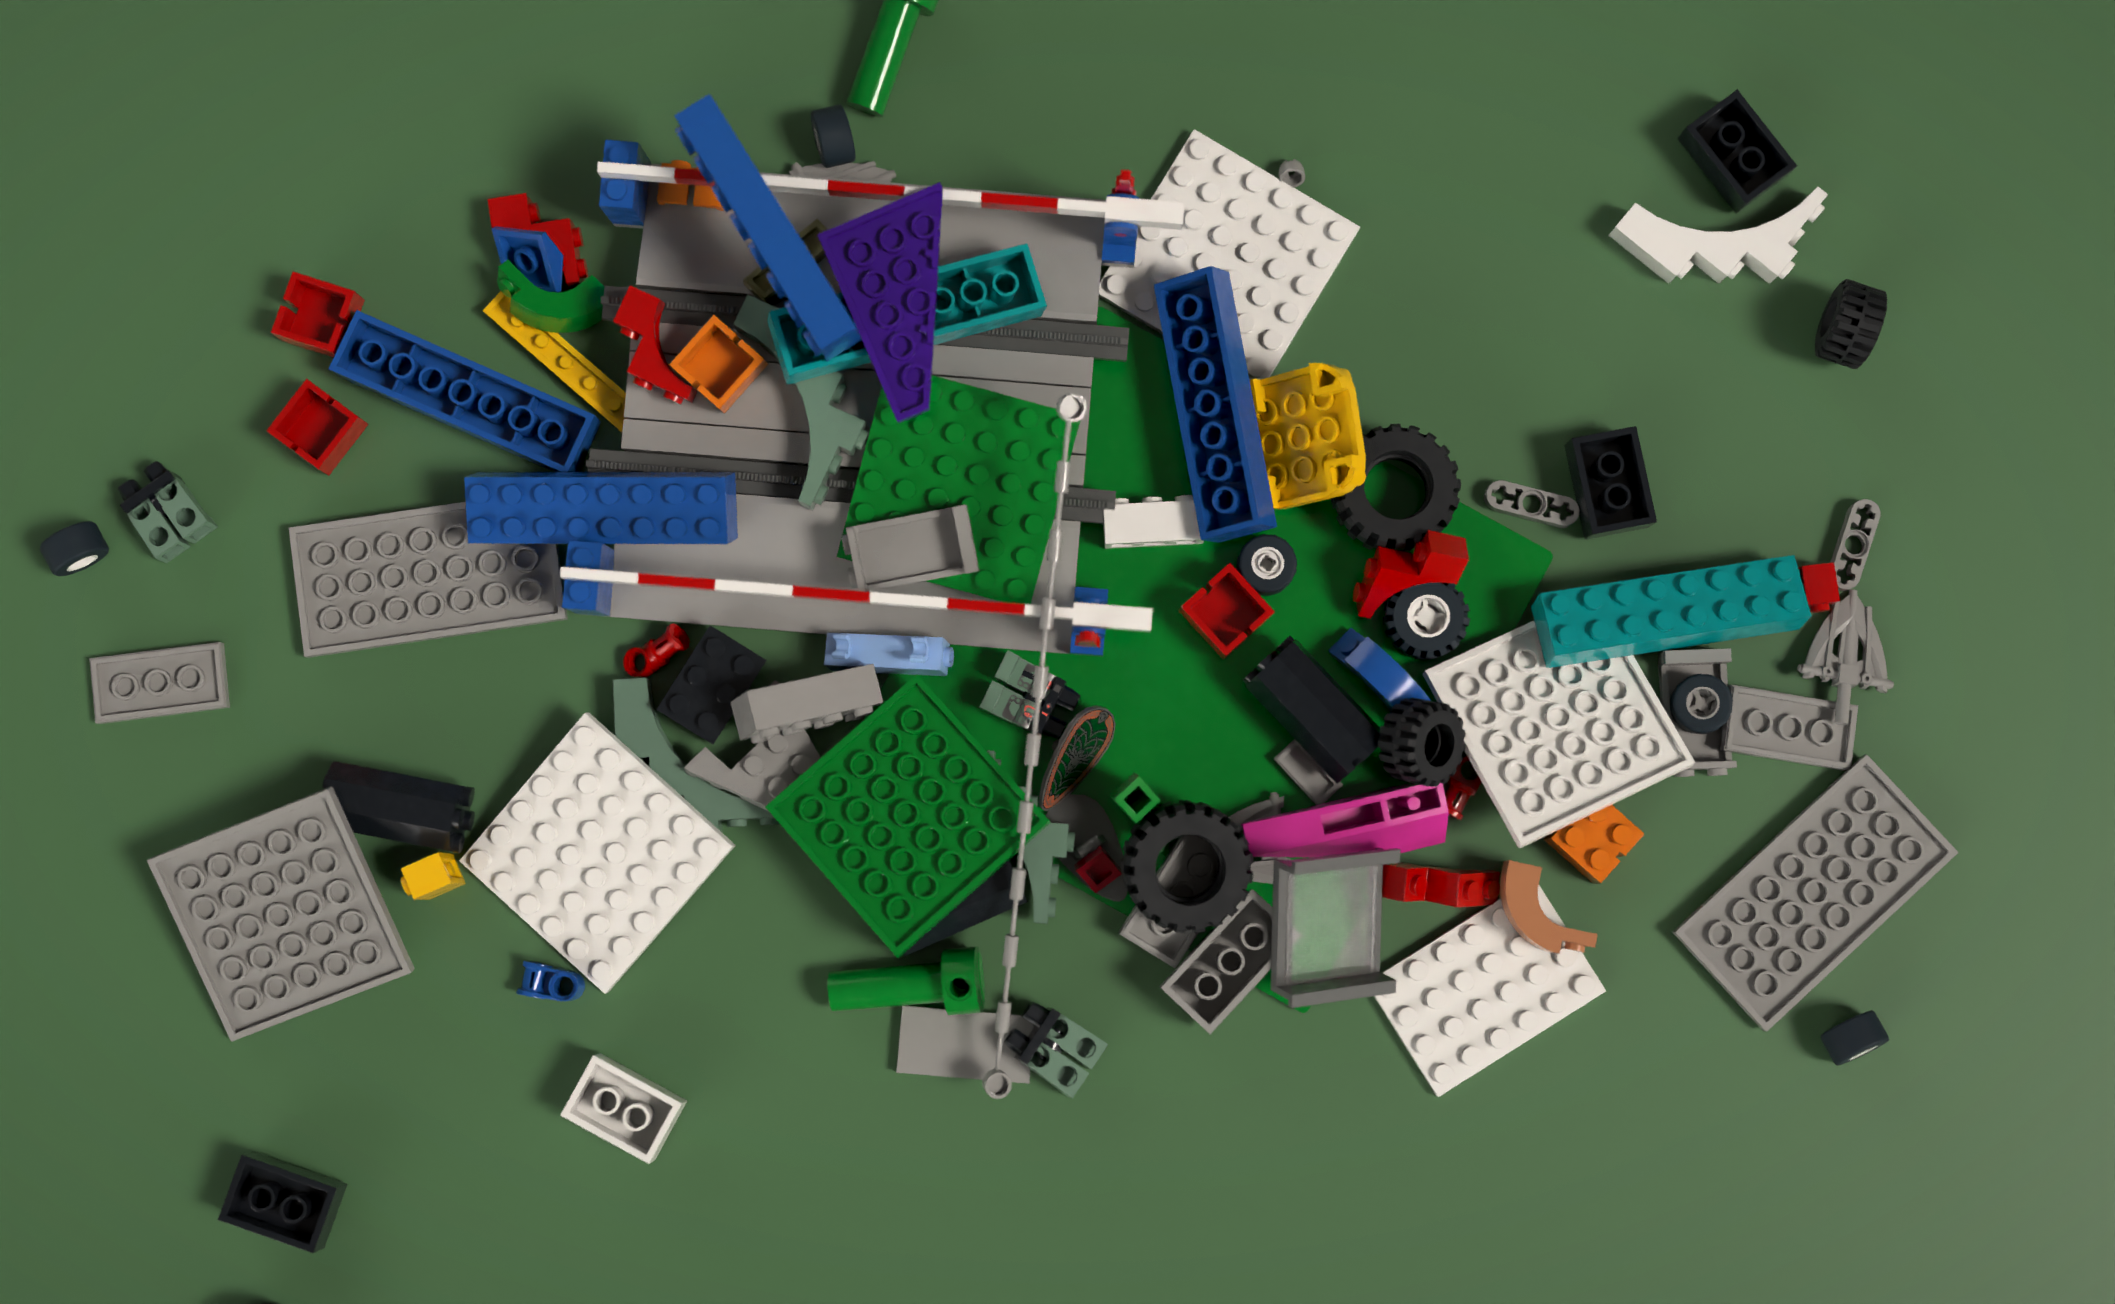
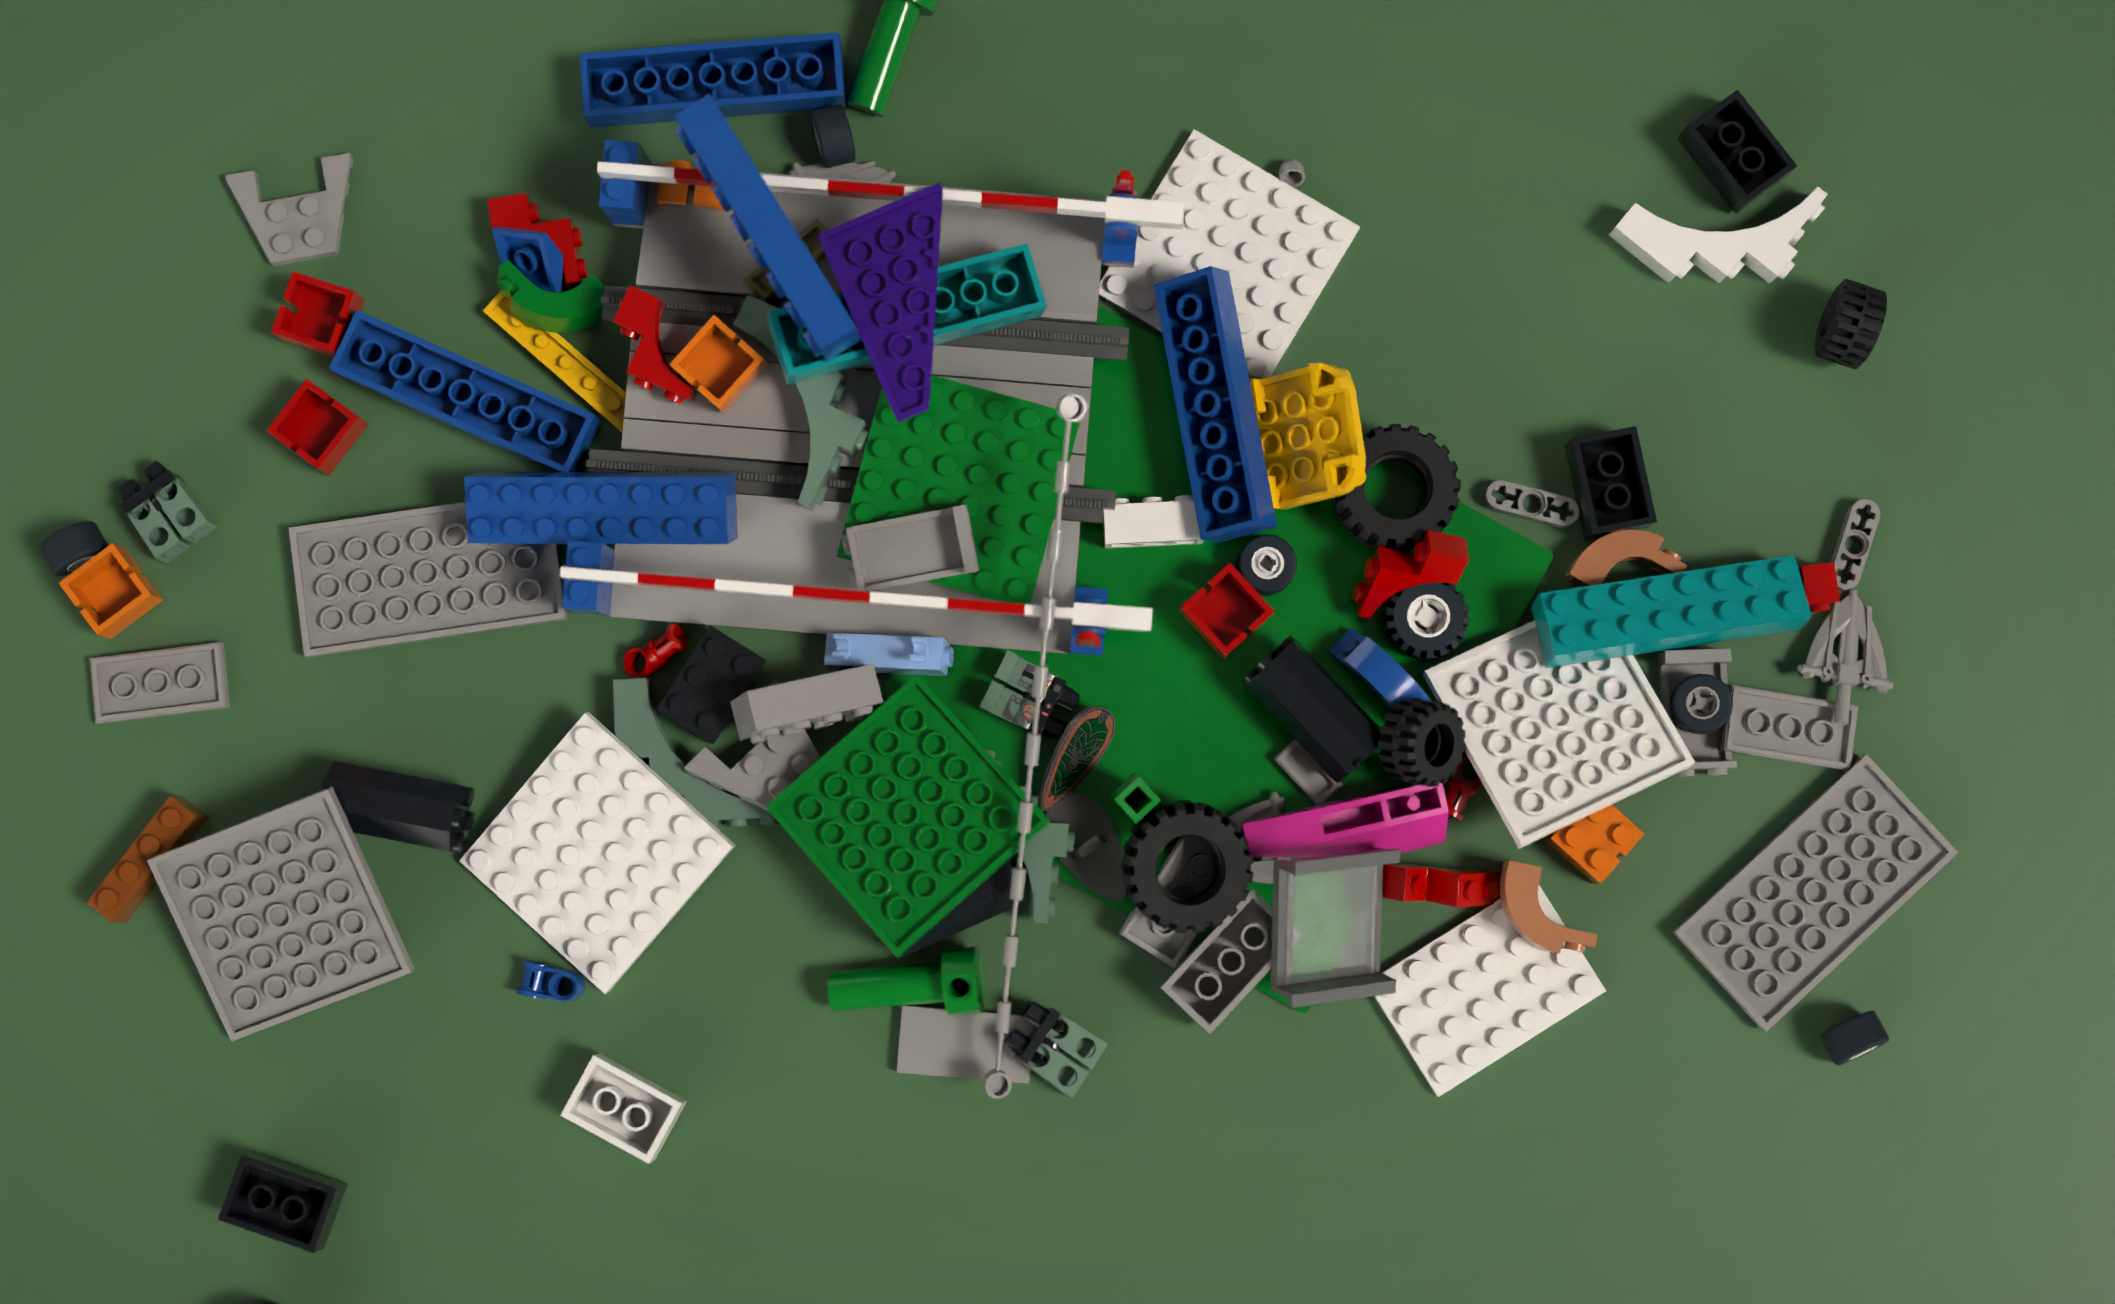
(114, 588): none -> orange piece
(131, 877): none -> dark orange brick
(297, 225): none -> light grey wing
(432, 876): yellow brick -> none
(739, 76): none -> blue brick
(1098, 869): dark red plate -> none
(1626, 545): none -> nougat arch

